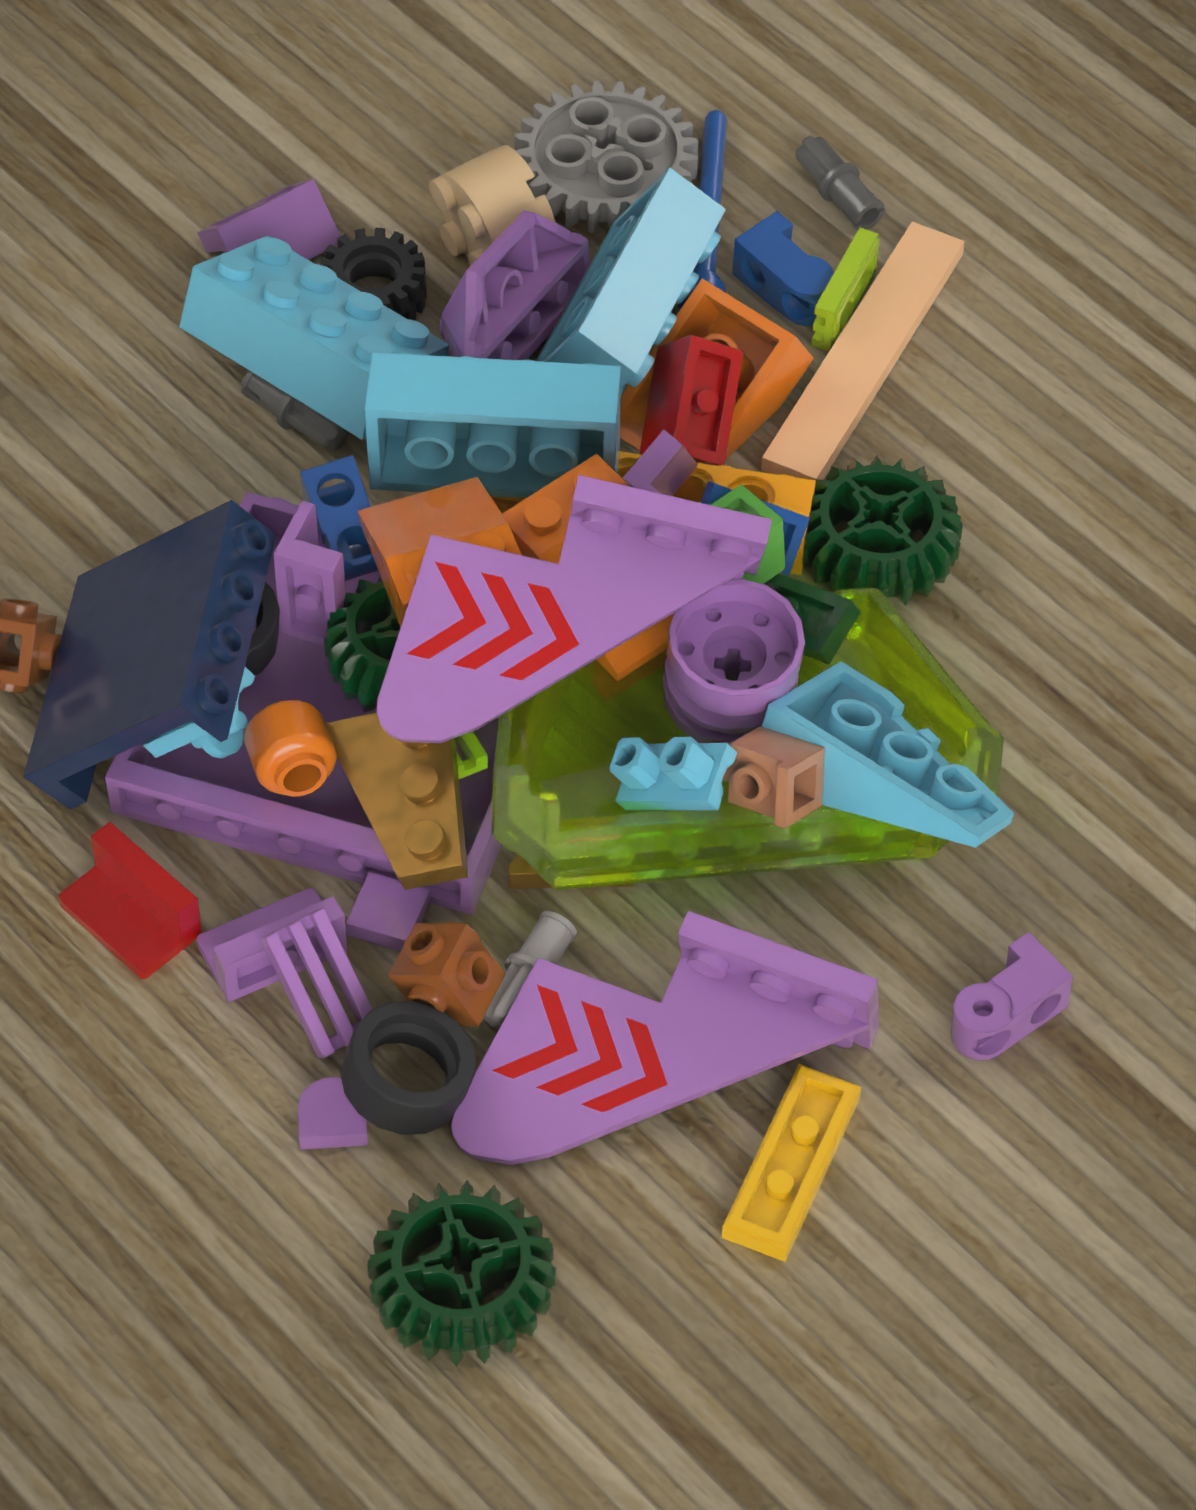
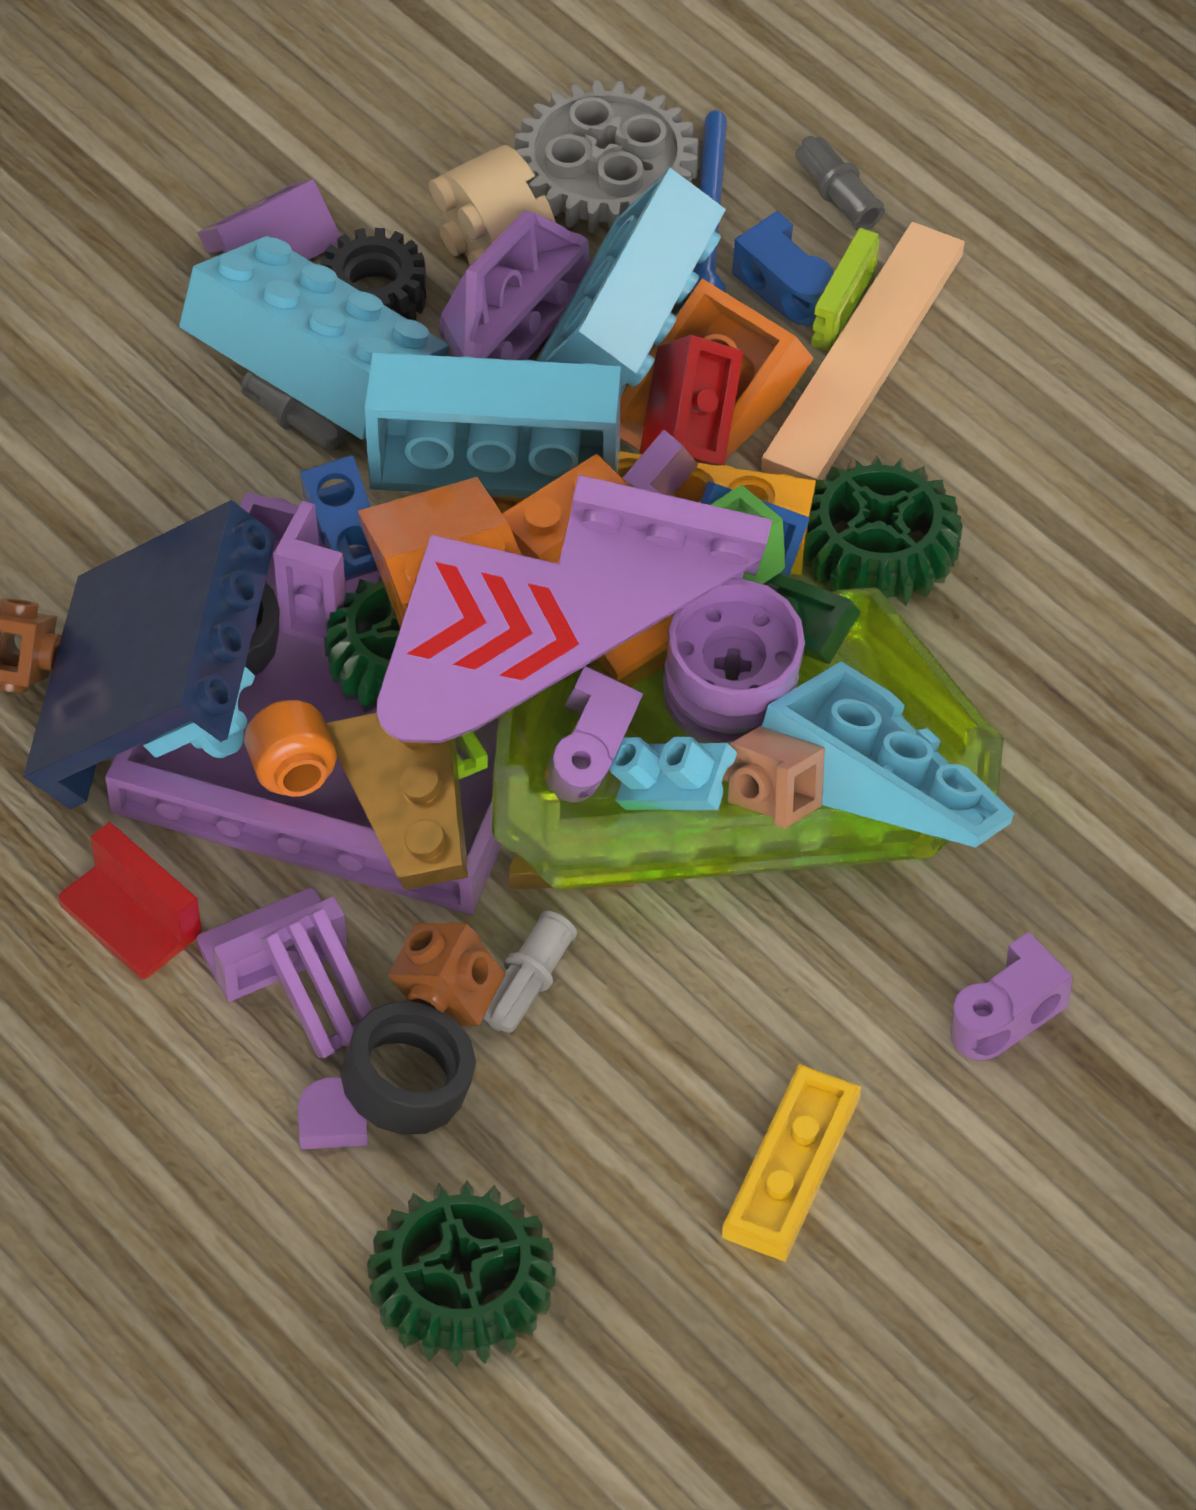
(386, 911): medium lavender tile -> none
(587, 753): none -> medium lavender leg
(597, 1058): medium lavender piece -> none

